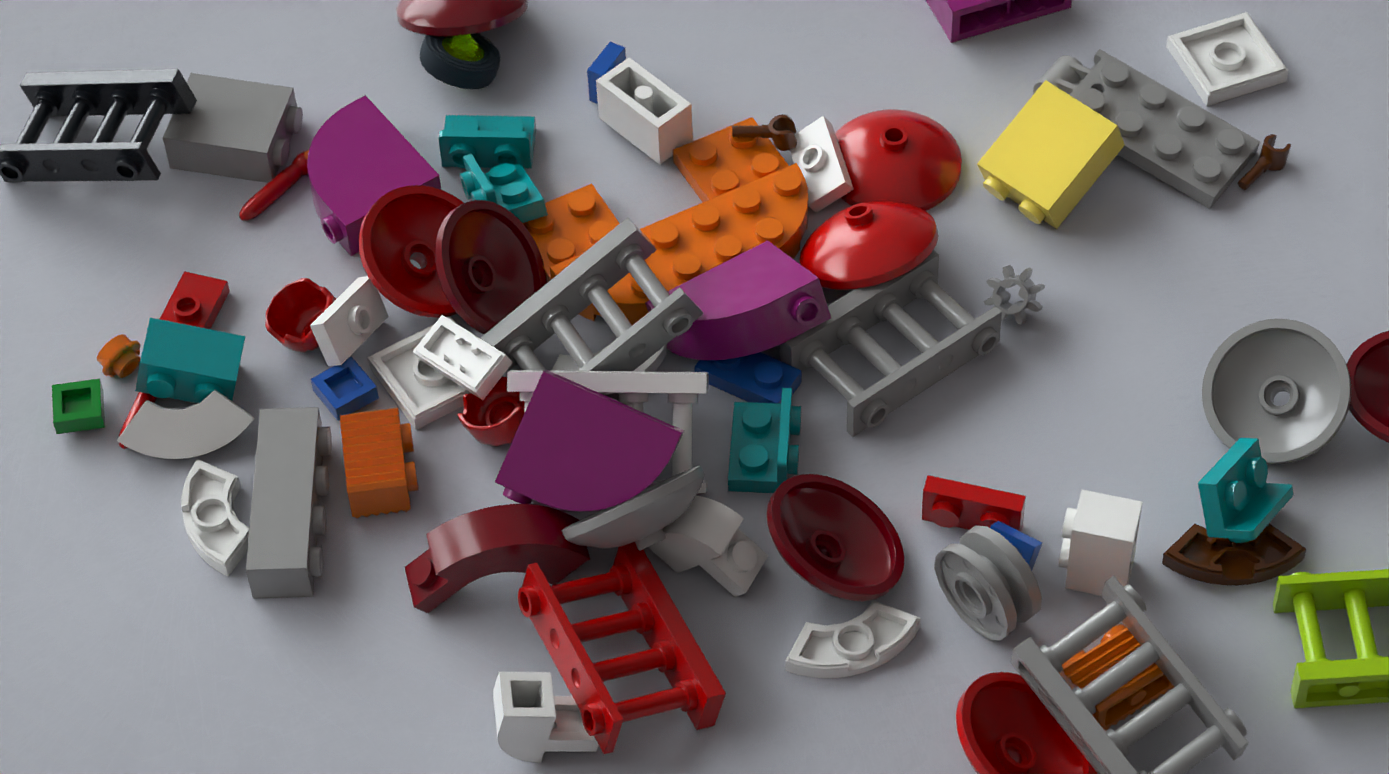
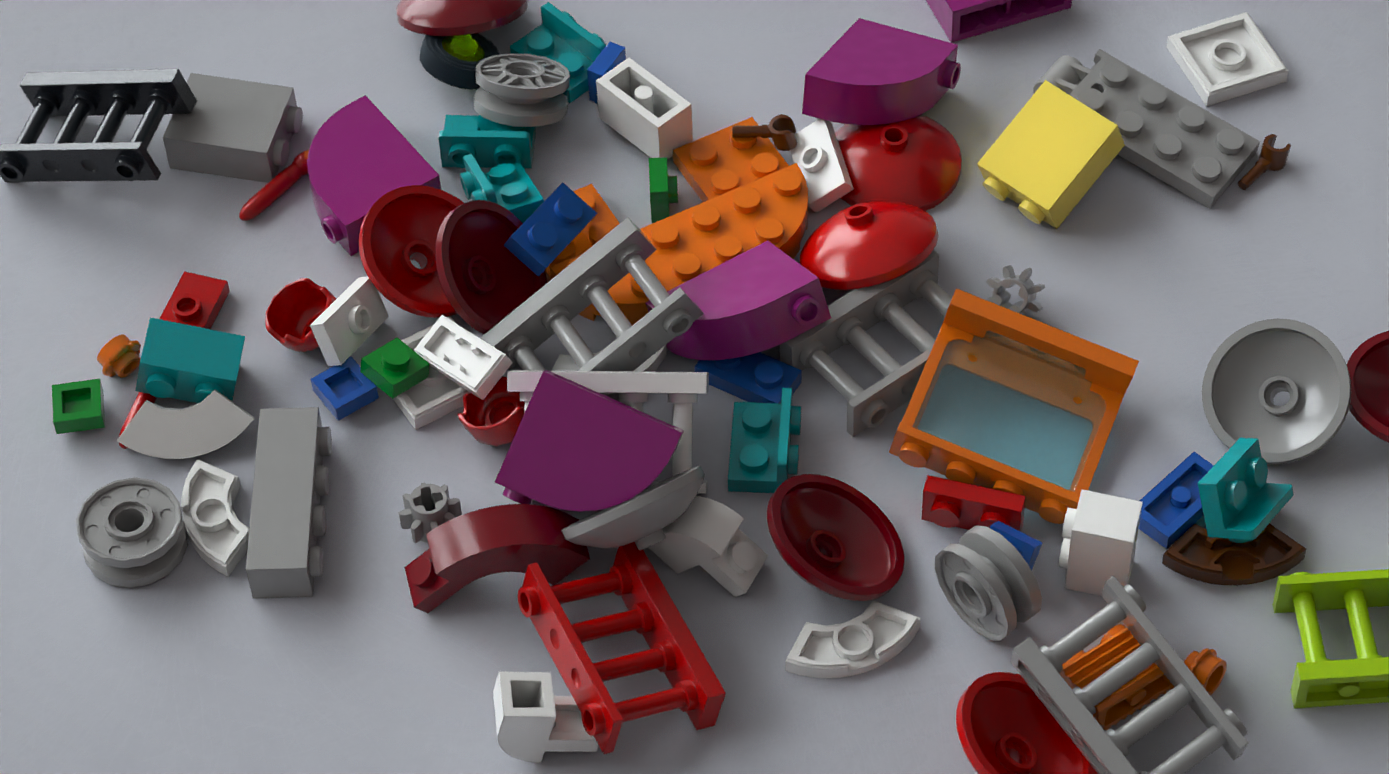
(132, 532): none -> light grey wheel
(375, 462): orange brick -> none
(394, 367): none -> green plate
(427, 509): none -> light grey gear
(521, 90): none -> light grey wheel
(550, 229): none -> blue plate
(563, 42): none -> teal bracket
(662, 189): none -> green plate
(879, 76): none -> magenta brick
(1013, 406): none -> panel
(1174, 502): none -> blue plate
(1207, 668): none -> orange plate

